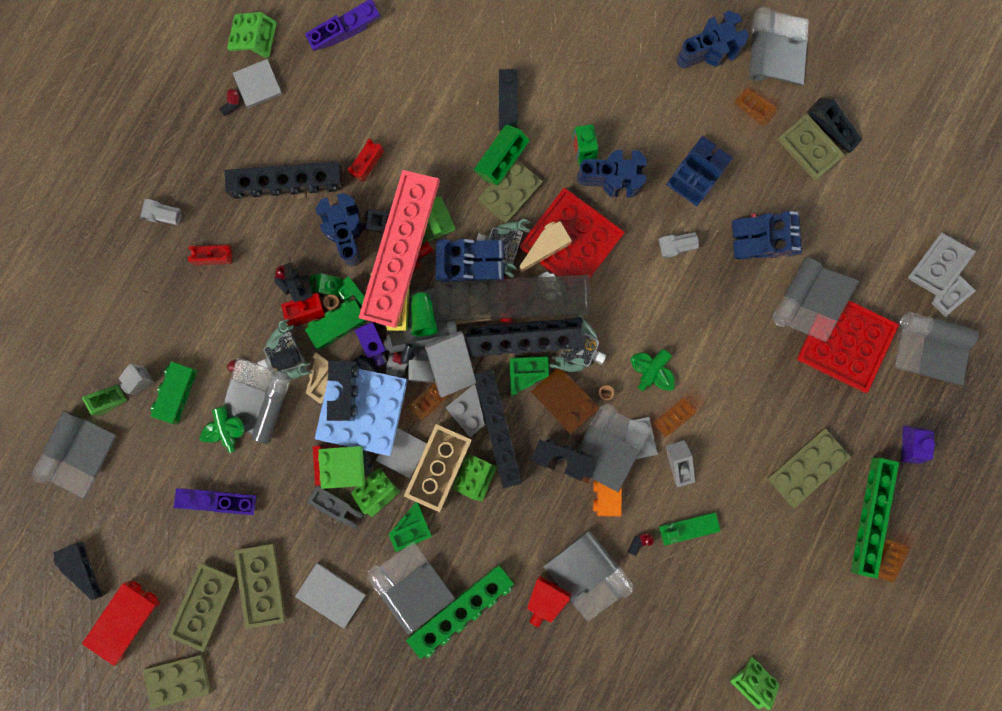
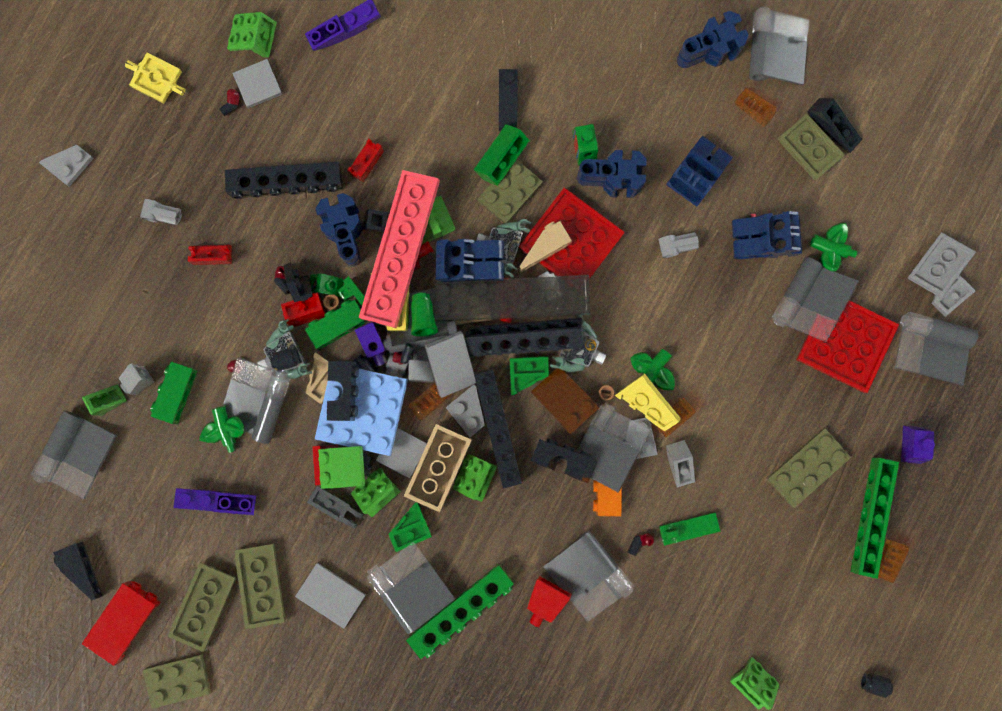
(67, 164): none -> light grey wing
(155, 78): none -> light yellow plate
(647, 399): none -> light yellow wing
(833, 246): none -> green plant
(876, 685): none -> black brick

